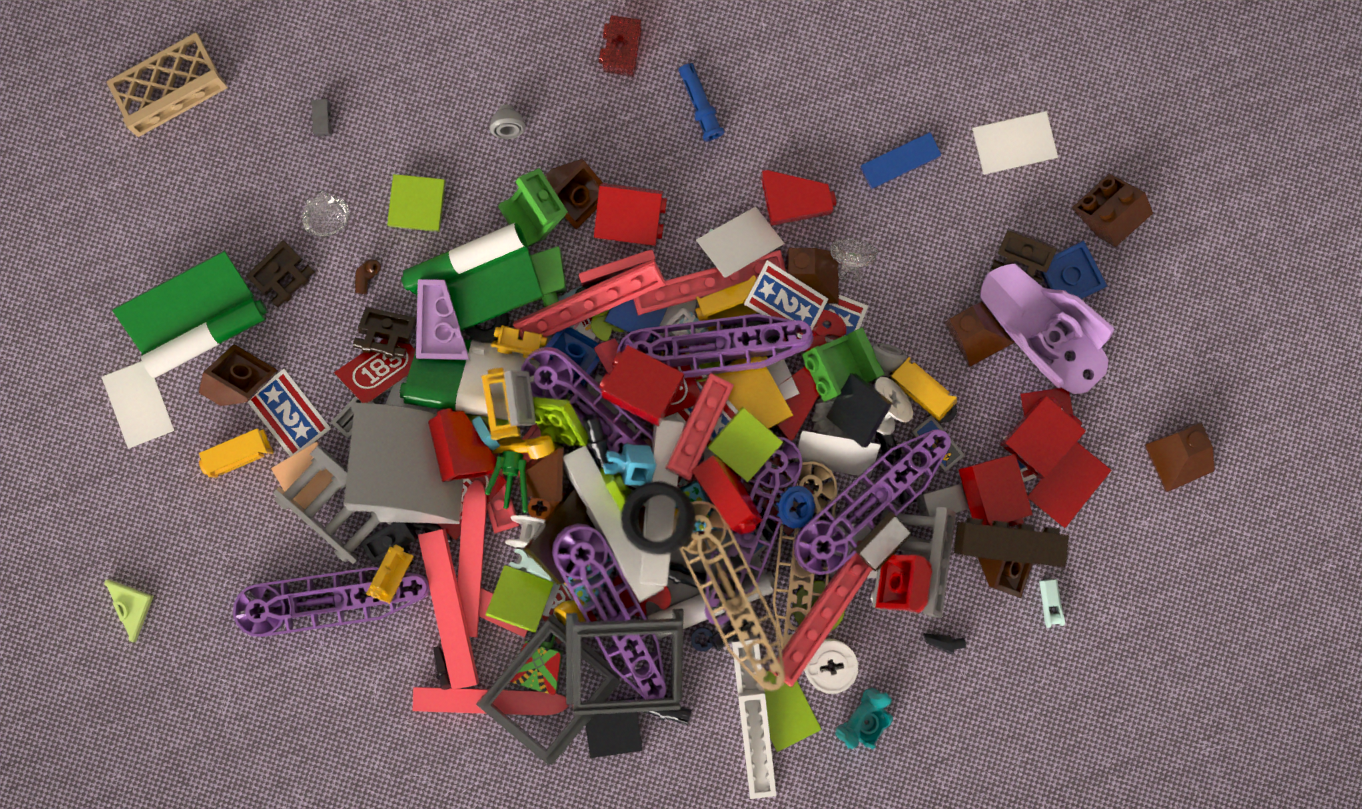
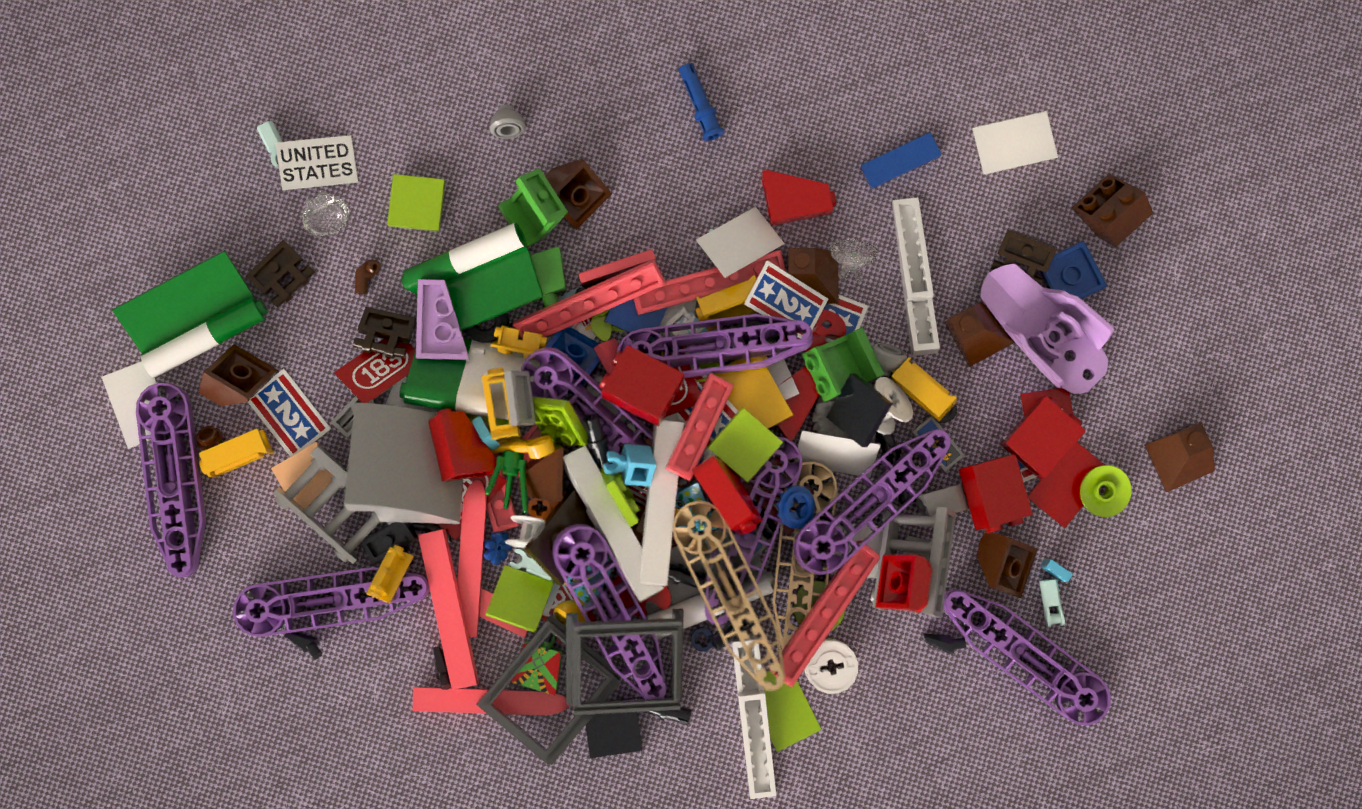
(130, 606): yellowish green tile -> none
(173, 100): tan fence -> none
(173, 494): none -> medium lavender beam
(208, 437): none -> reddish brown plate
(270, 136): none -> light aqua bar
(305, 643): none -> black bar
(316, 162): none -> white sticker
(320, 113): flat silver piece -> none
(497, 547): none -> blue plant
(629, 33): clear red brick -> none
(629, 214): red brick -> none
(631, 510): black tyre -> none
(878, 719): teal hair -> none
(883, 541): flat silver slope -> none
(915, 277): none -> white slope
(1011, 544): dark brown brick -> none
(1013, 647): none -> medium lavender beam
(1056, 570): none -> medium azure tile
(1116, 493): none -> lime dish

